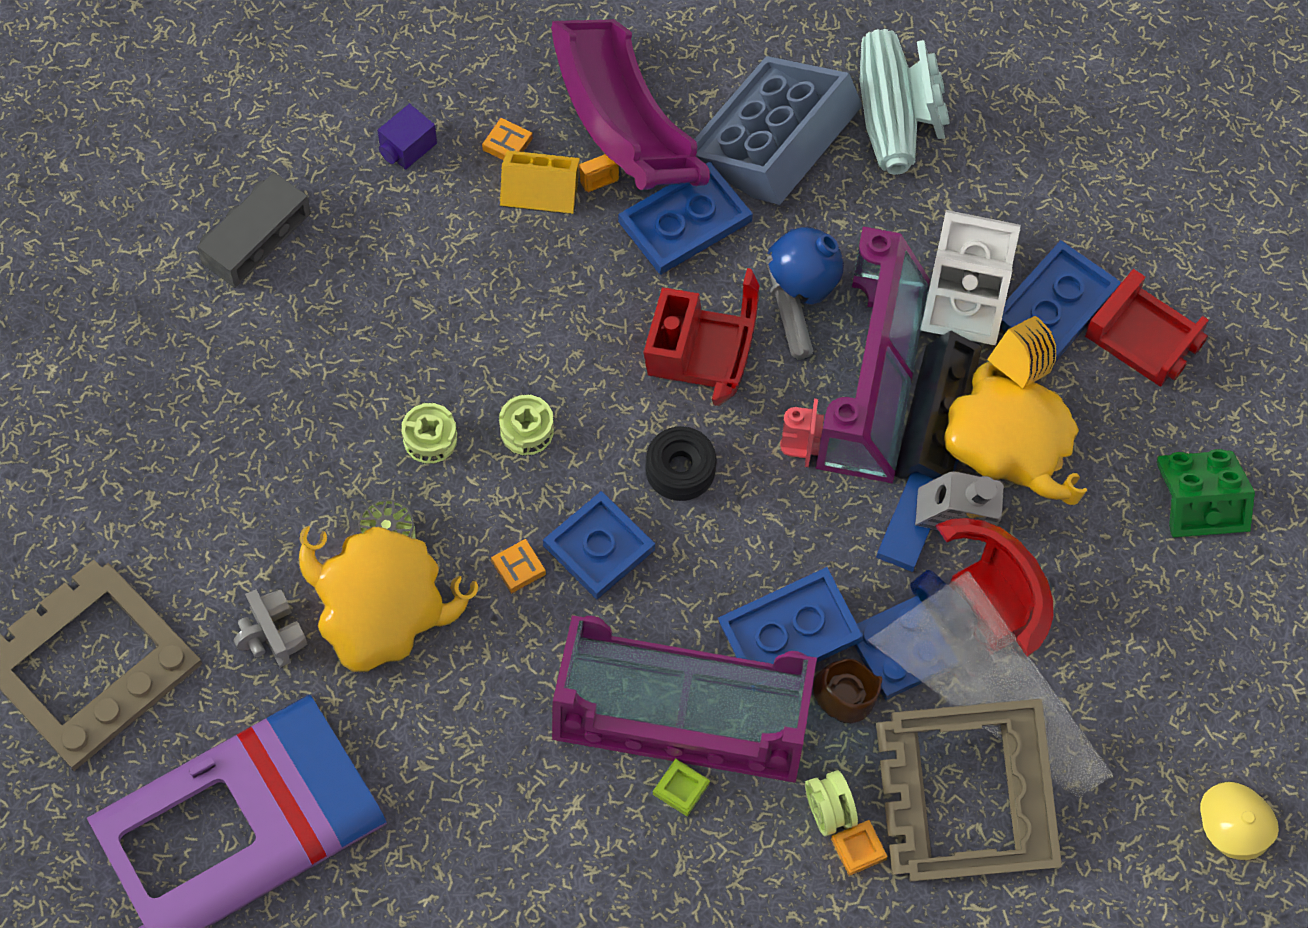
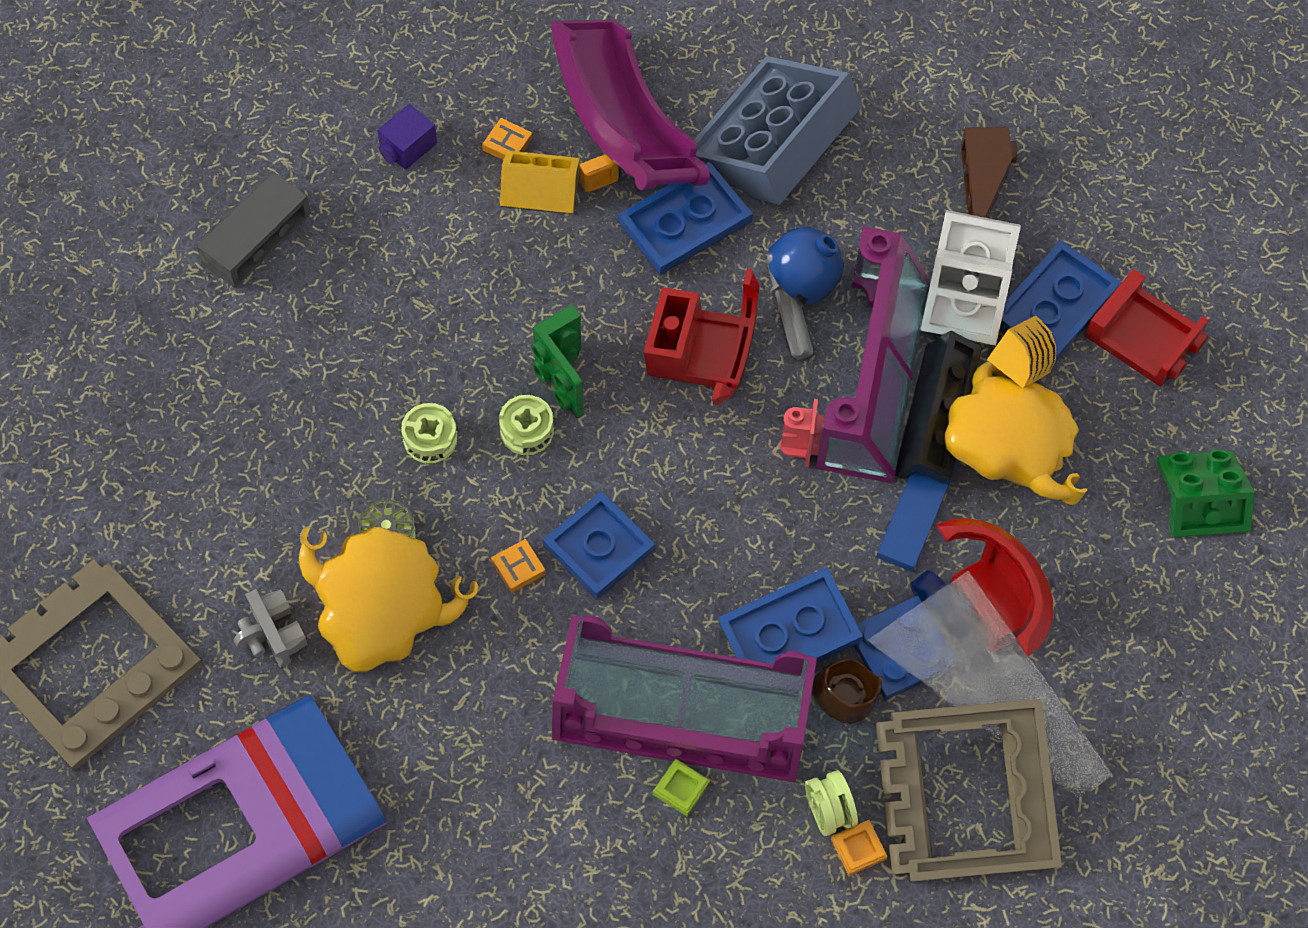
(554, 348): none -> green bracket
(686, 443): black tyre -> none
(898, 98): light aqua plate -> none
(961, 497): light grey torso -> none
(986, 165): none -> reddish brown slope
(1238, 821): light yellow hat -> none

